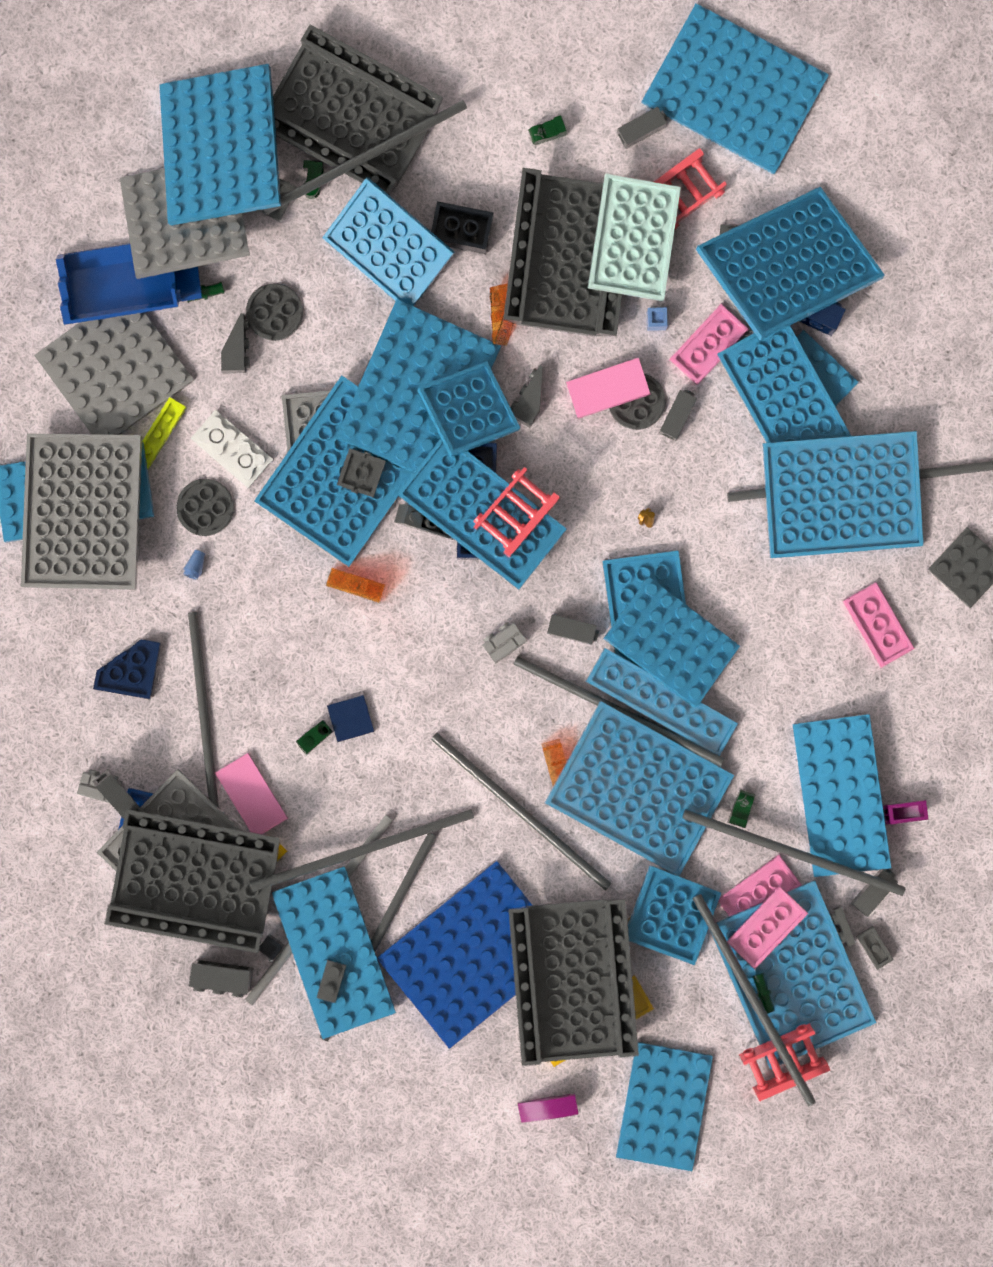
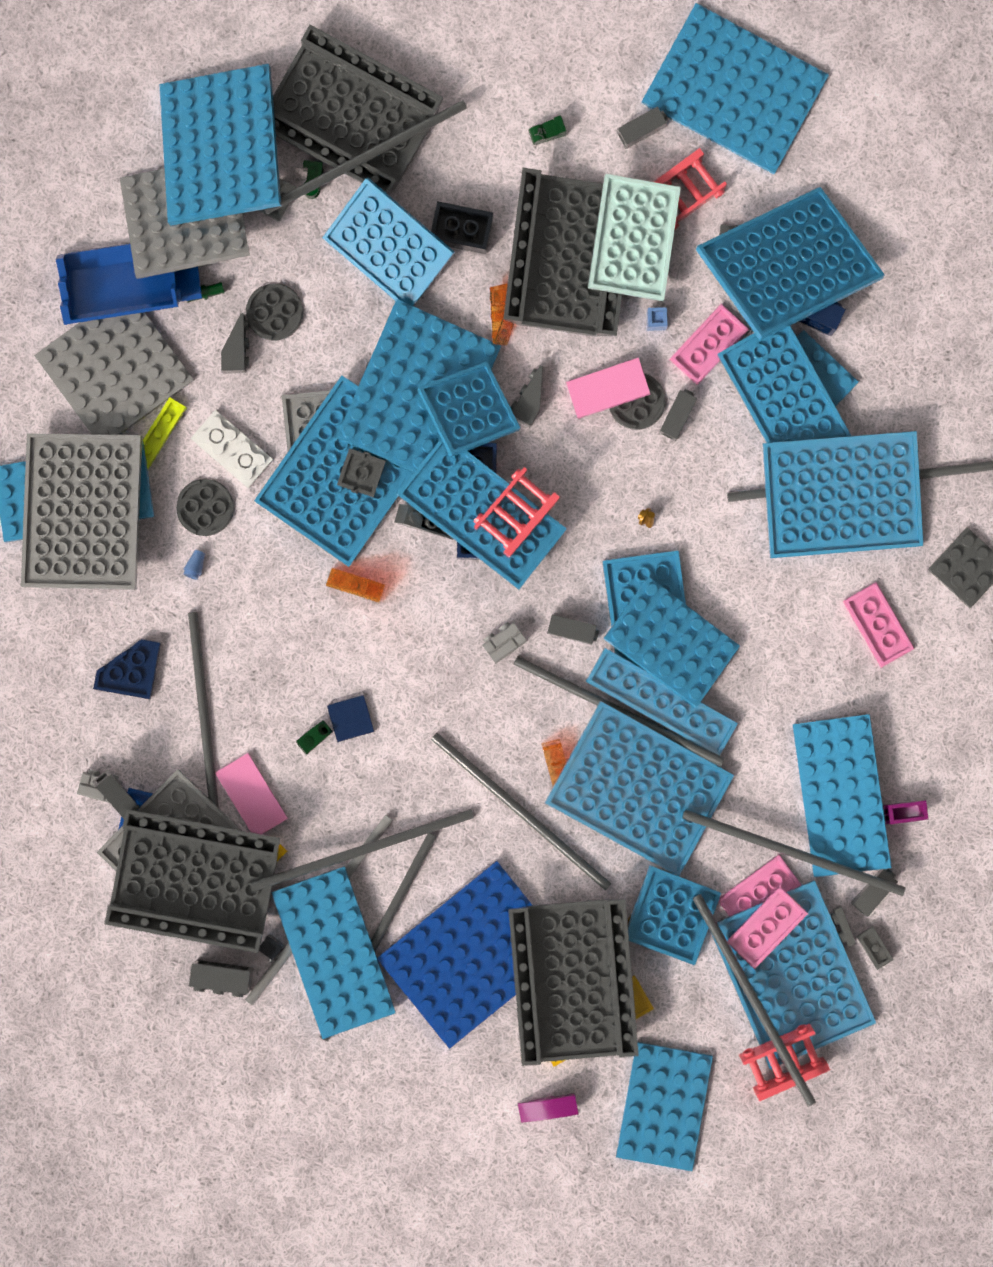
(331, 981): dark grey plate -> none
(741, 808): dark green leg -> none
(763, 992): dark green pin -> none

